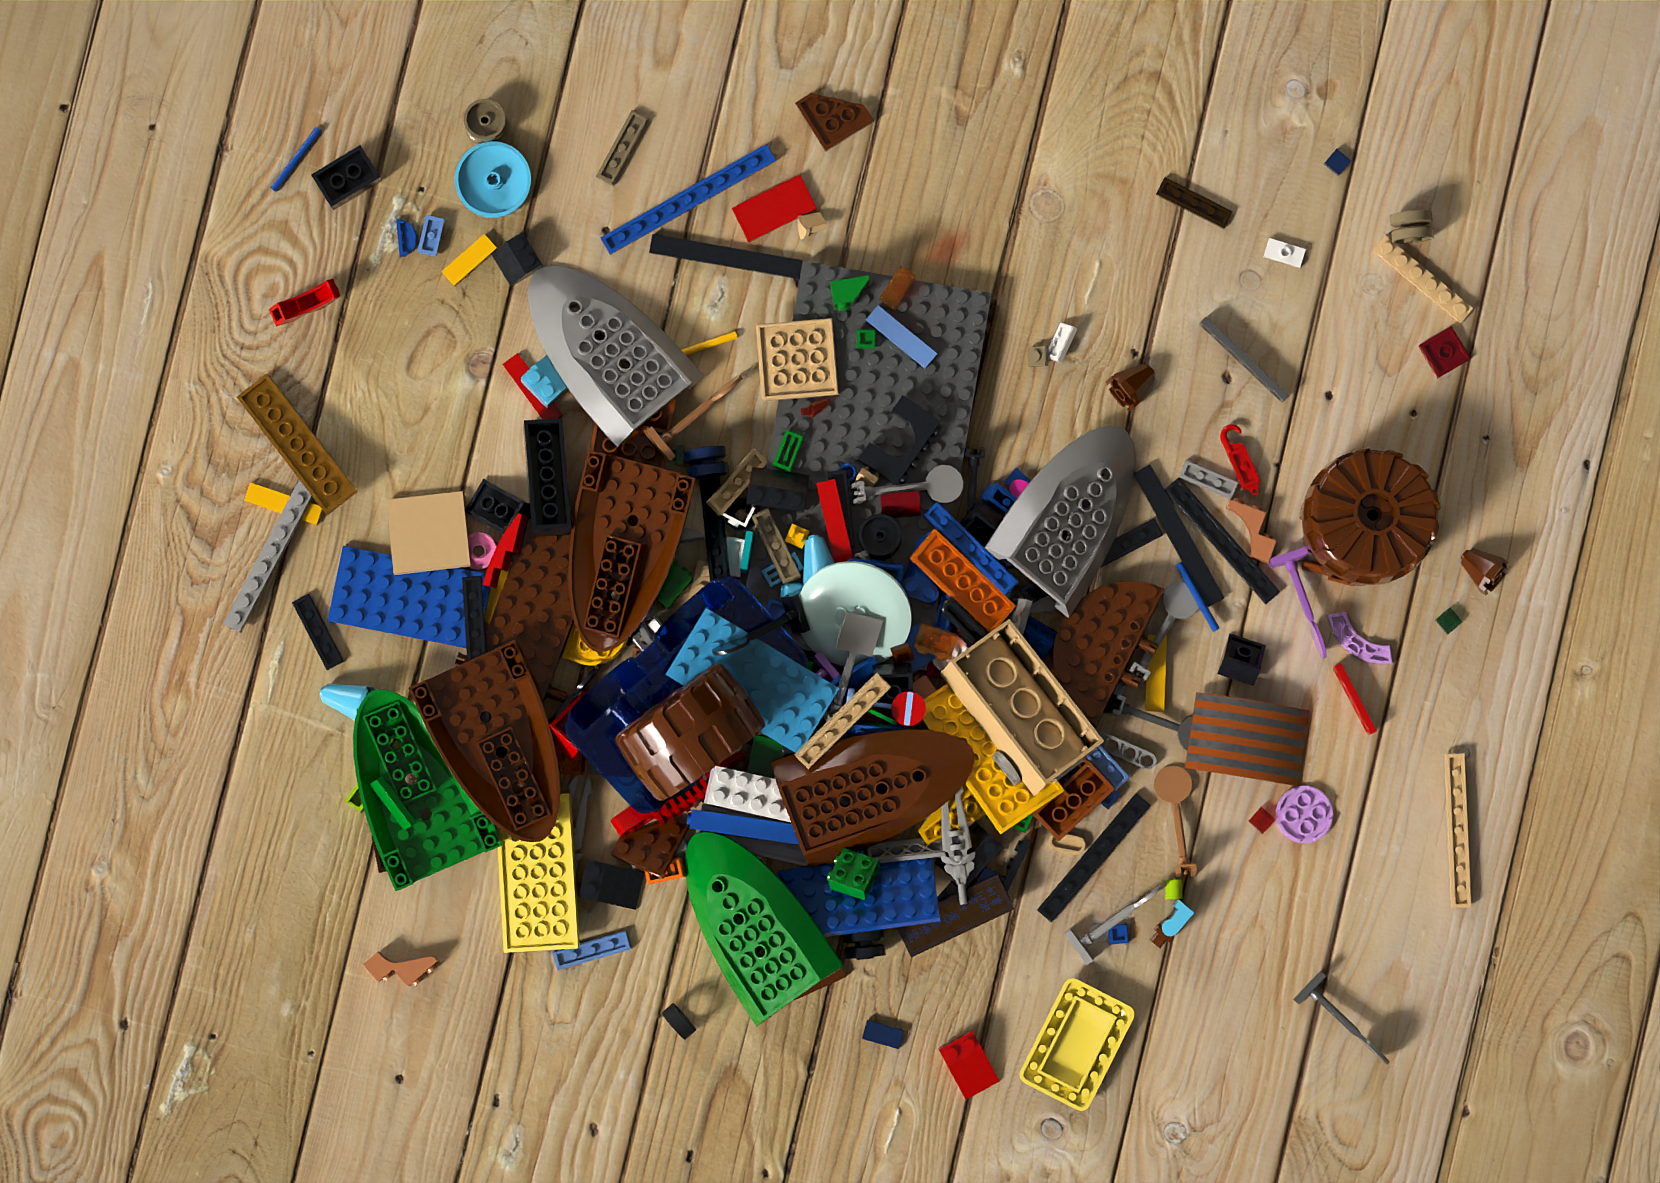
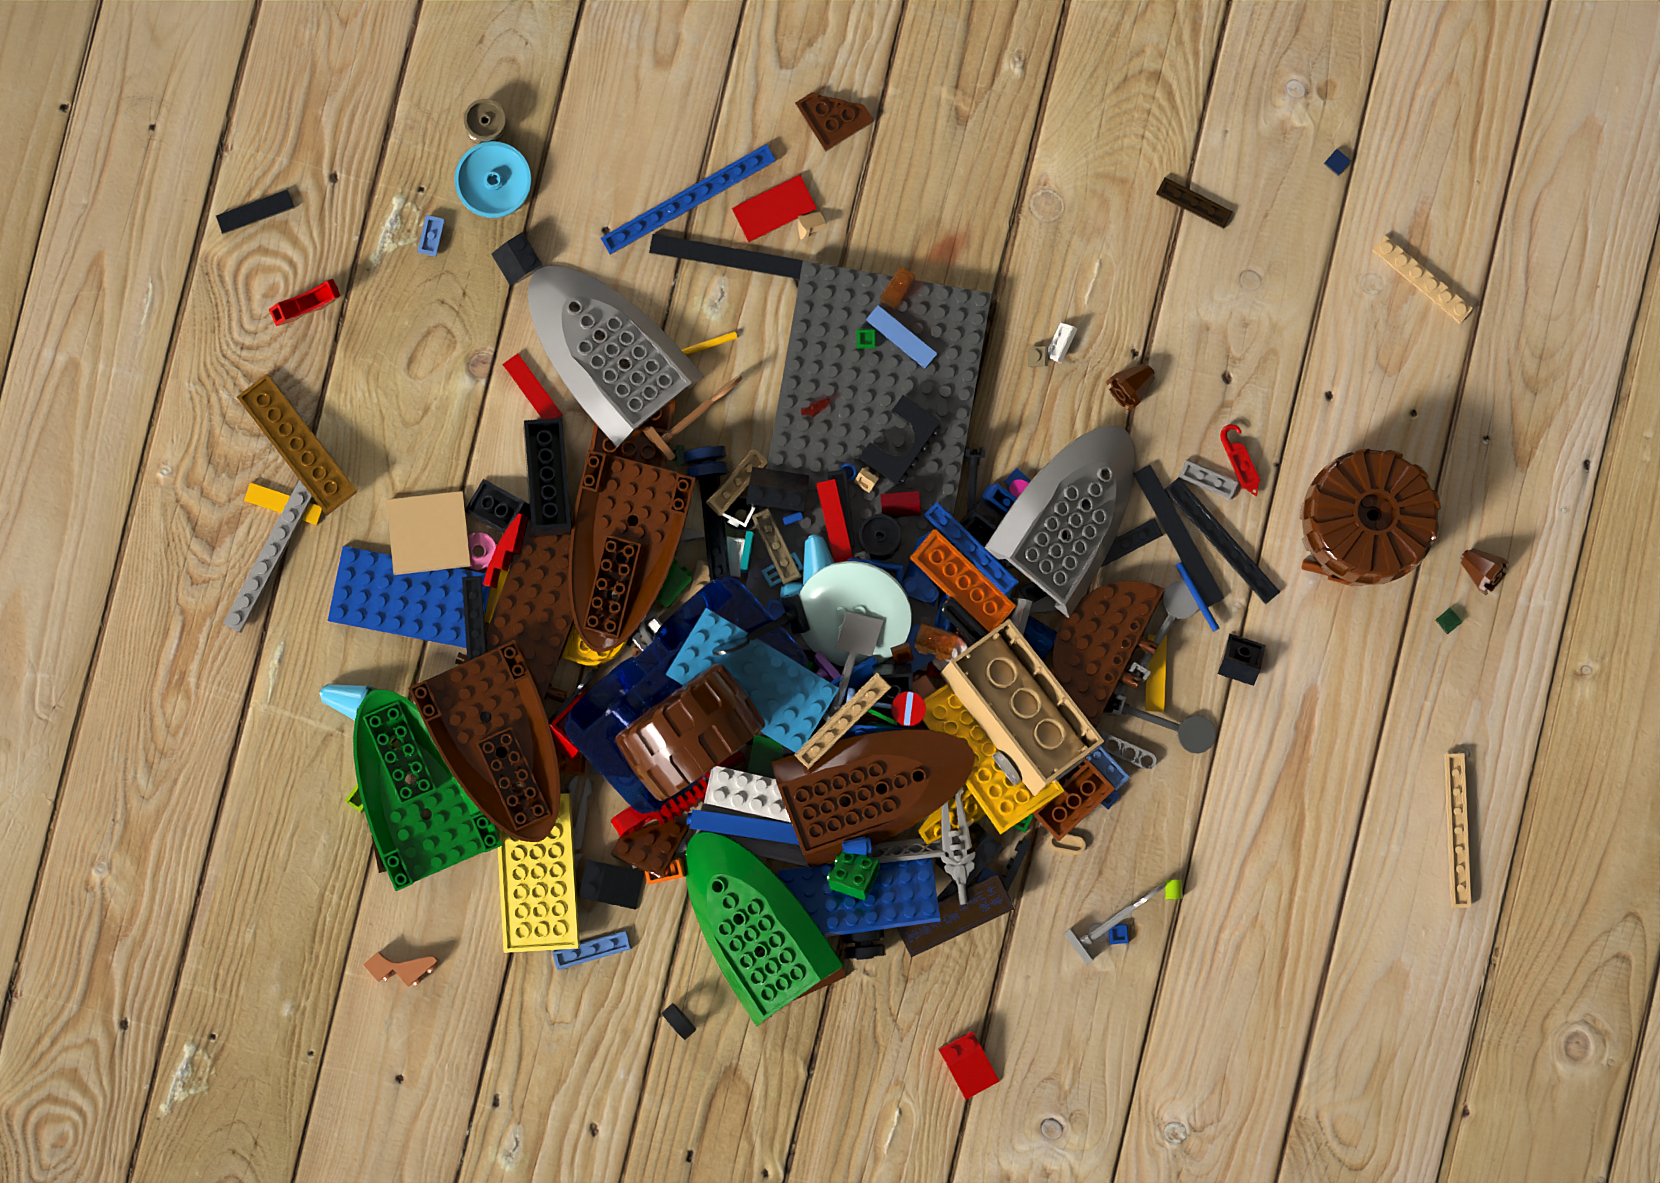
(255, 211): none -> black tile
(296, 158): blue bar -> none
(318, 632): black tile -> none
(346, 177): black brick -> none
(392, 802): green tile -> none
(406, 238): blue tile -> none
(469, 260): yellow tile -> none
(544, 382): medium azure slope -> none
(622, 147): dark tan tile -> none
(782, 465): green tile -> none
(793, 518): none -> blue tile
(797, 359): tan tile -> none
(797, 536): yellow tile -> none
(847, 291): green slope -> none
(857, 846): none -> blue cone
(882, 1034): dark blue tile -> none
(942, 485): light grey piece -> none
(1076, 1044): light yellow wedge -> none
(1093, 857): black tile -> none
(1172, 924): medium azure hips -> none
(1174, 786): medium nougat piece -> none
(1243, 359): dark grey tile -> none
(1247, 738): slope -> none
(1253, 517): nougat arch -> none
(1261, 820): clear red plate -> none
(1284, 253): white plate -> none
(1289, 560): medium lavender piece -> none
(1304, 814): lavender tile -> none
(1315, 993): dark grey piece -> none
(1354, 699): red tile -> none
(1355, 644): lavender tile -> none
(1411, 226): dark tan wheel -> none
(1444, 352): dark red tile -> none

